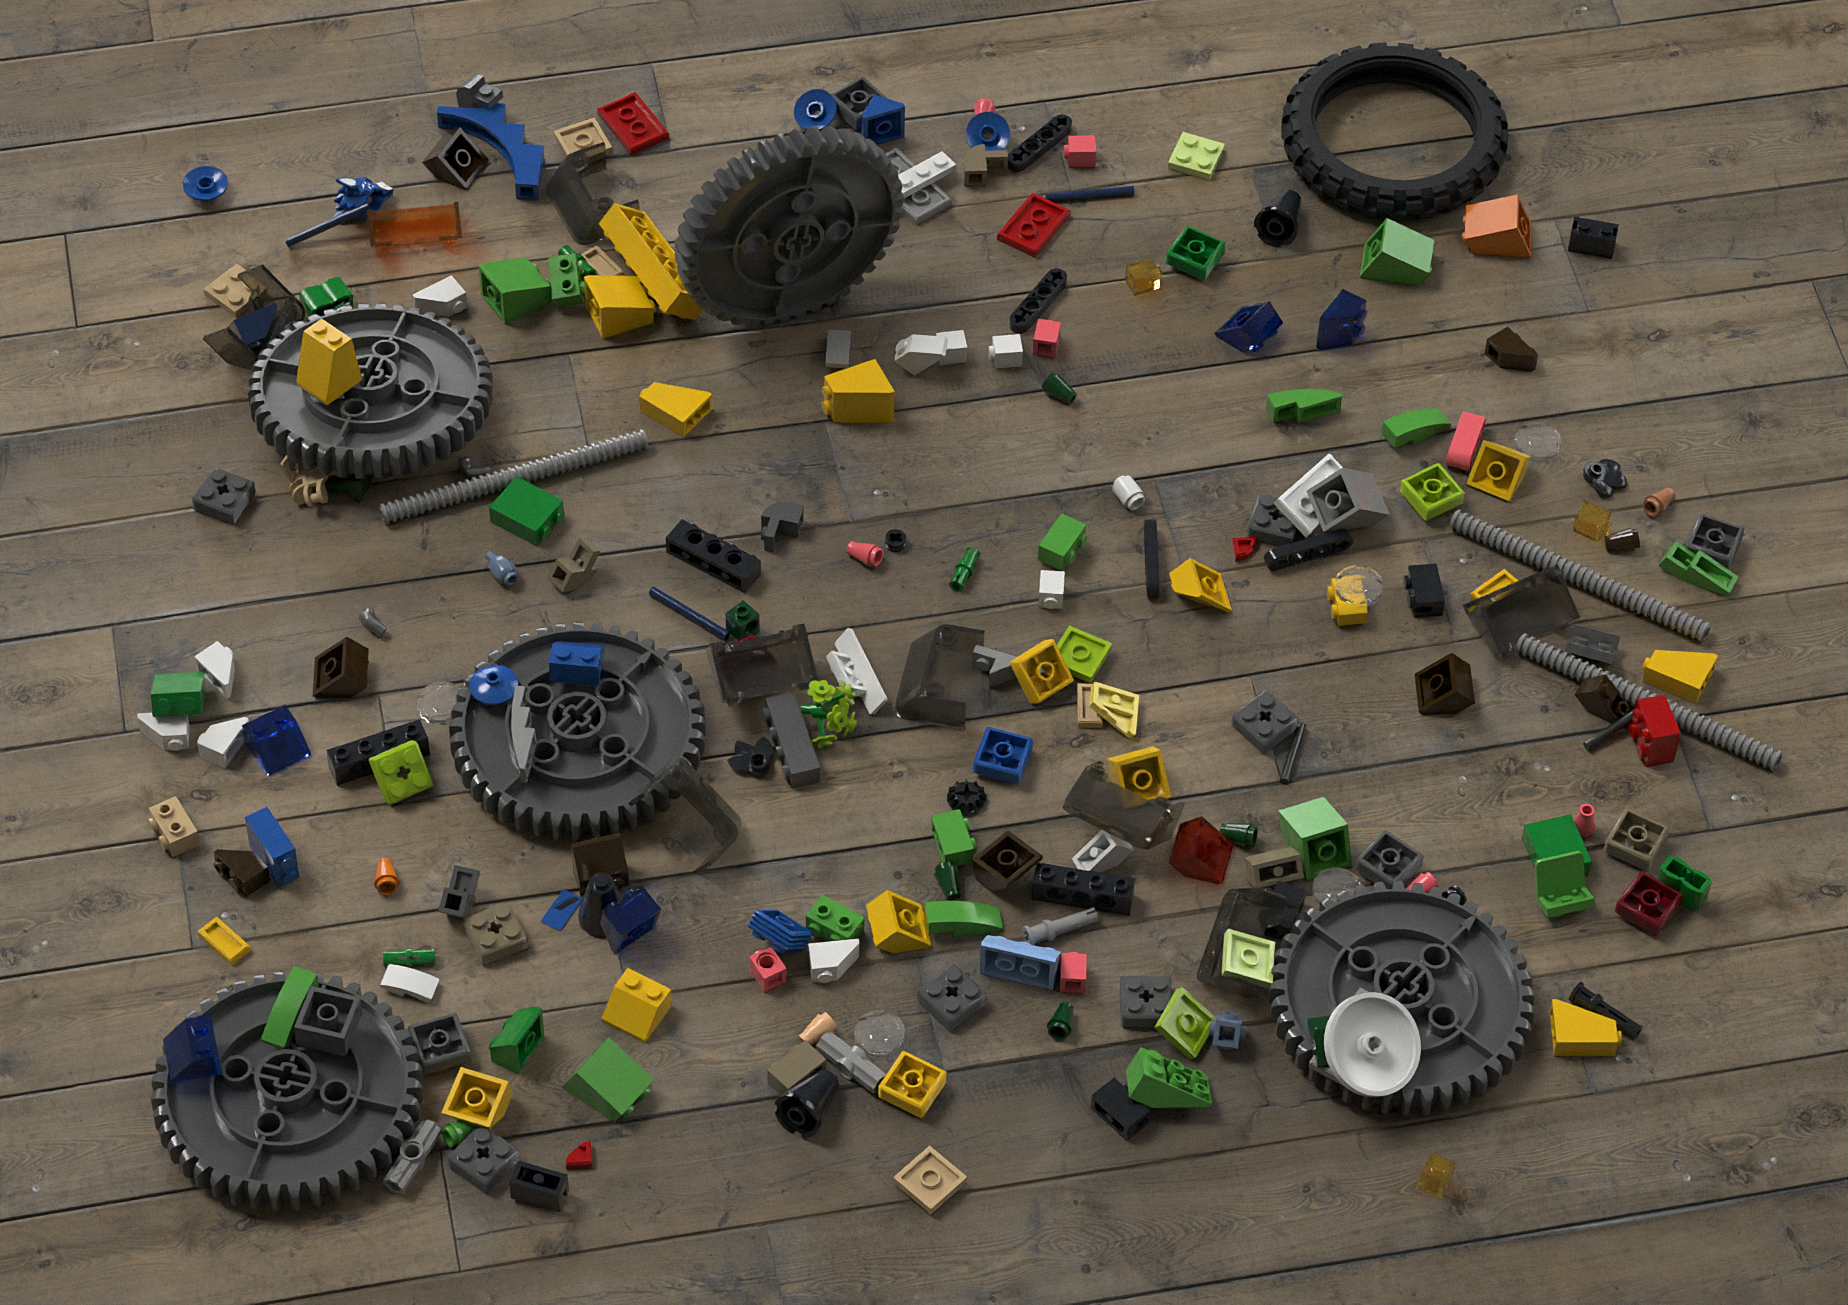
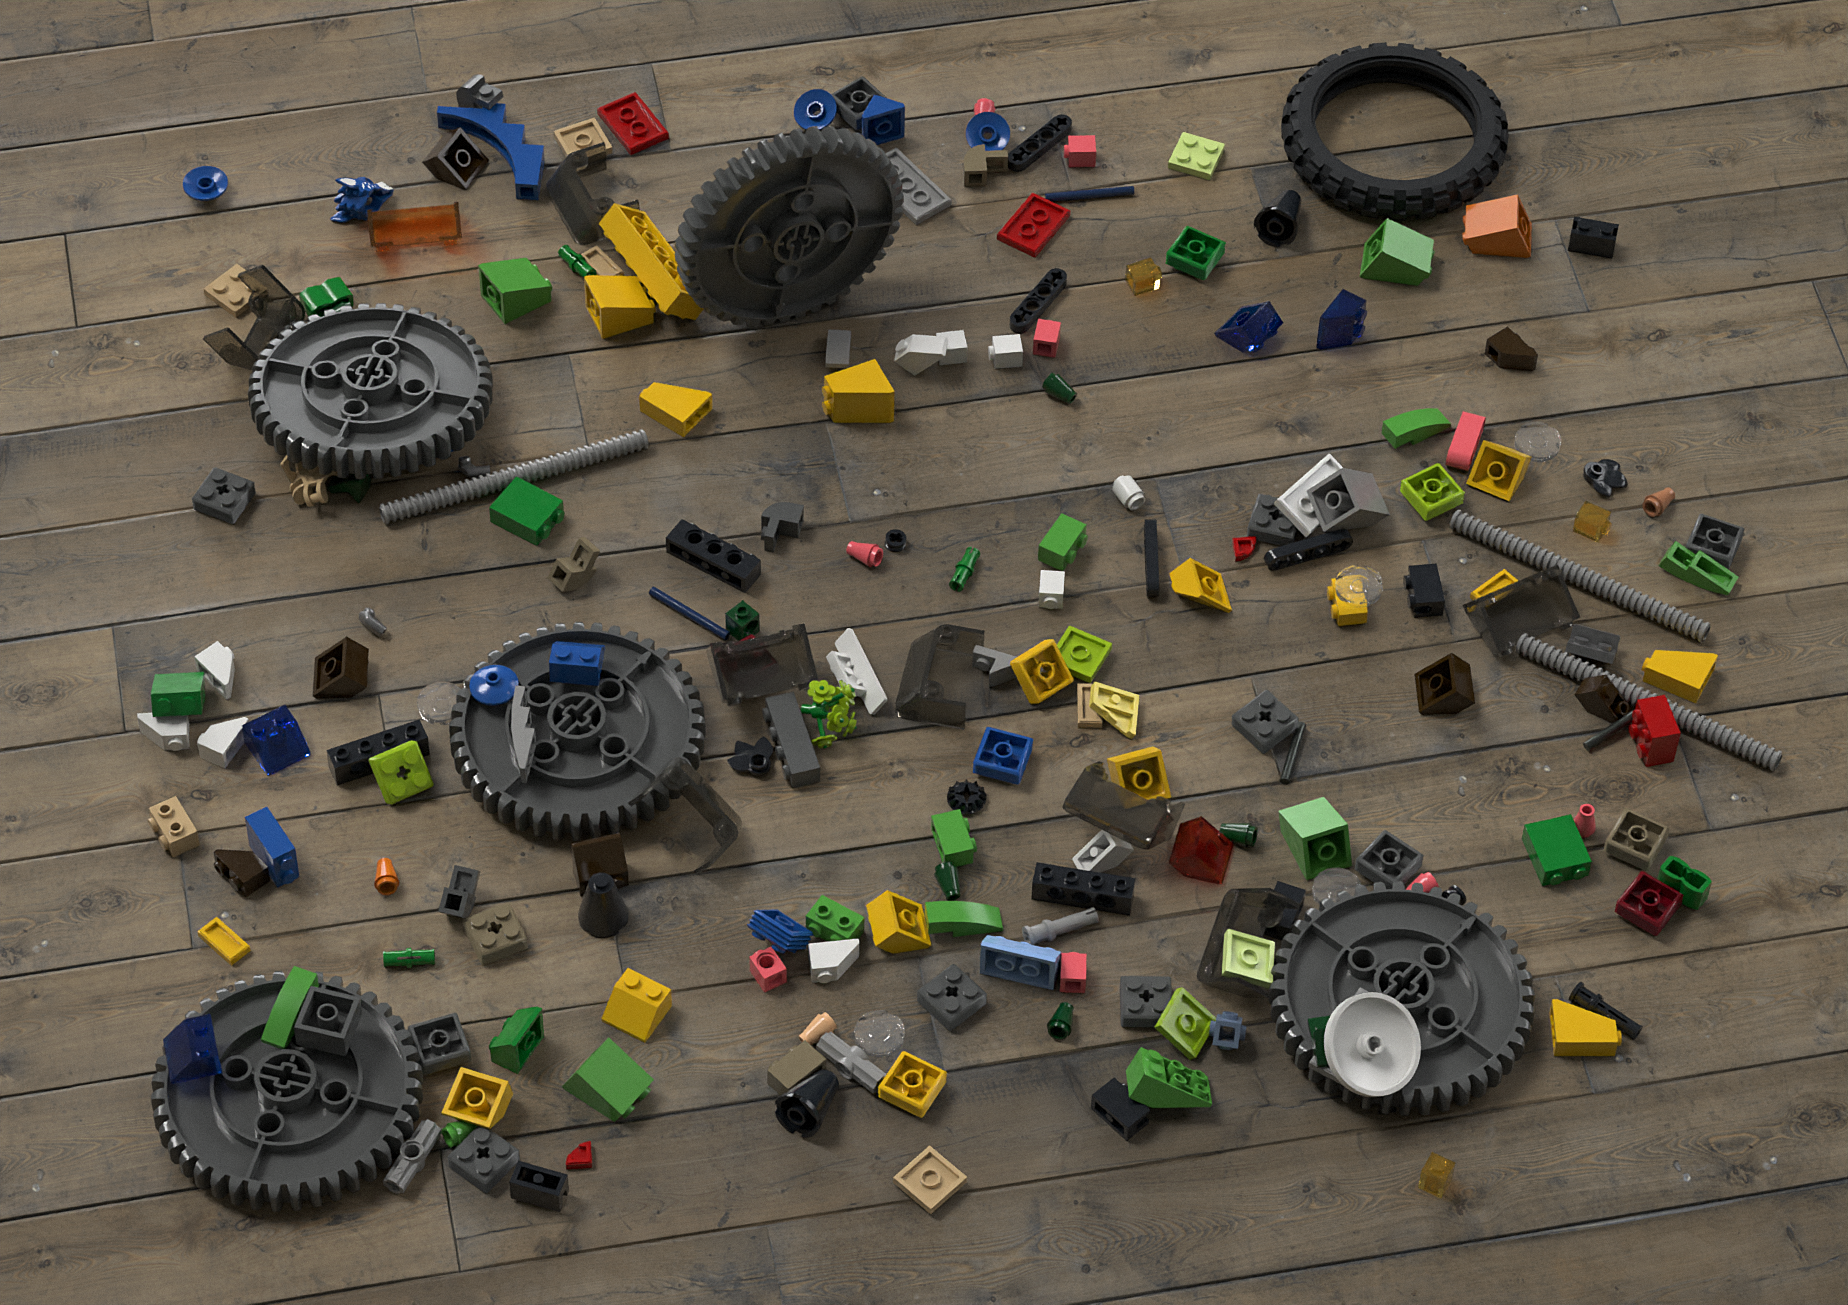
(254, 326): dark blue slope -> none
(327, 362): yellow slope -> none
(328, 224): dark blue bar -> none
(409, 981): white slope -> none
(441, 298): white slope -> none
(502, 569): sand blue plant -> none
(561, 909): blue sticker -> none
(566, 280): bright green brick -> none
(629, 918): clear blue slope -> none
(926, 173): white plate -> none
(1004, 861): dark brown slope -> none
(1273, 866): dark tan brick -> none
(1302, 404): bright green slope -> none
(1562, 885): bright green bracket -> none
(1623, 540): dark brown cone -> none

